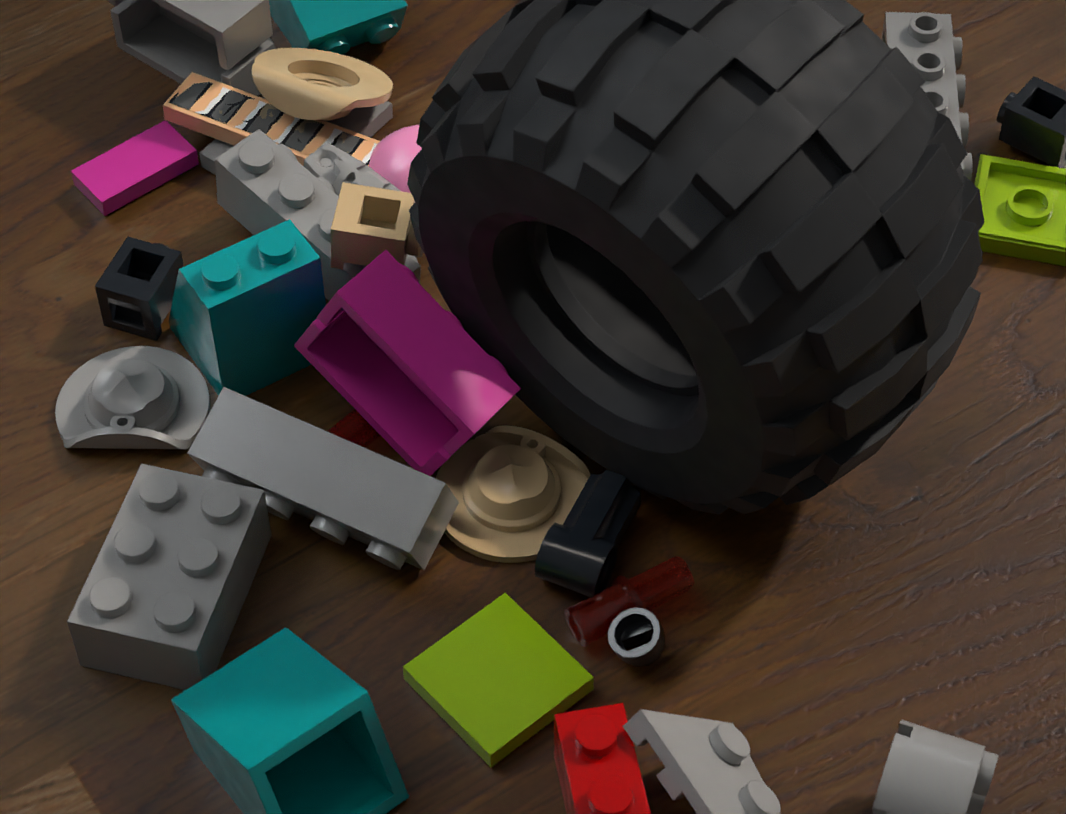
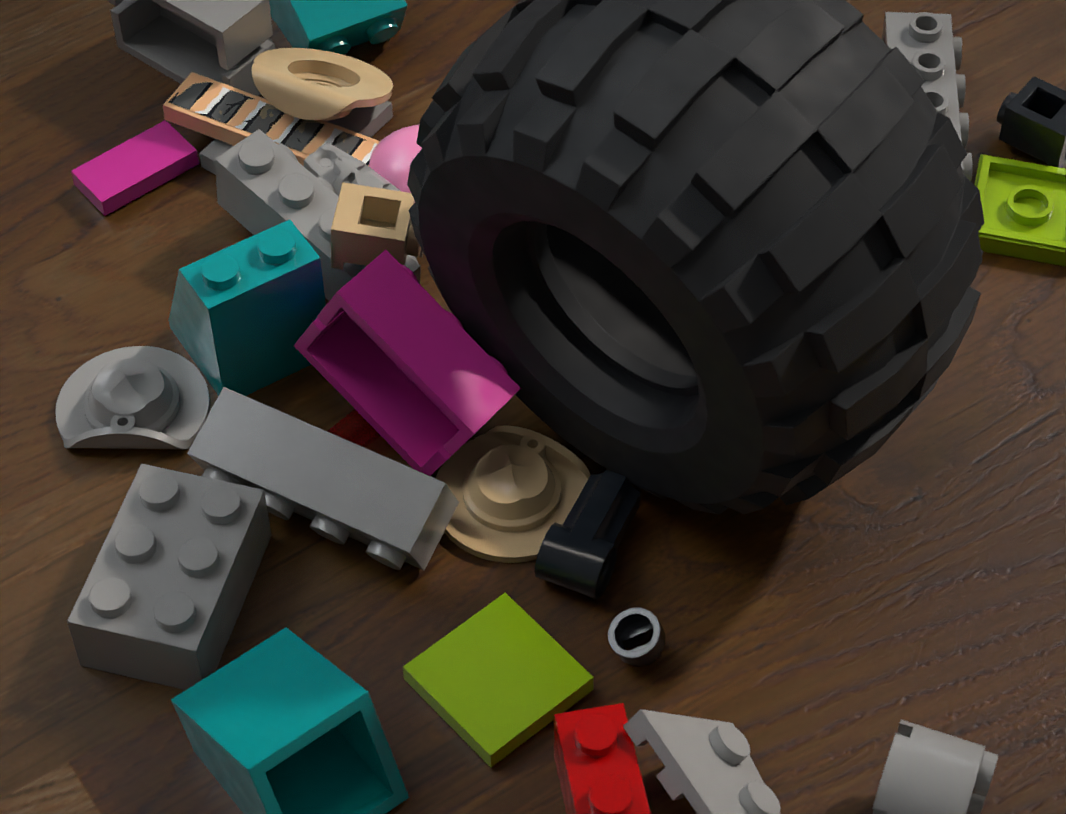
(139, 287): black brick -> none
(592, 617): clear red axle -> none

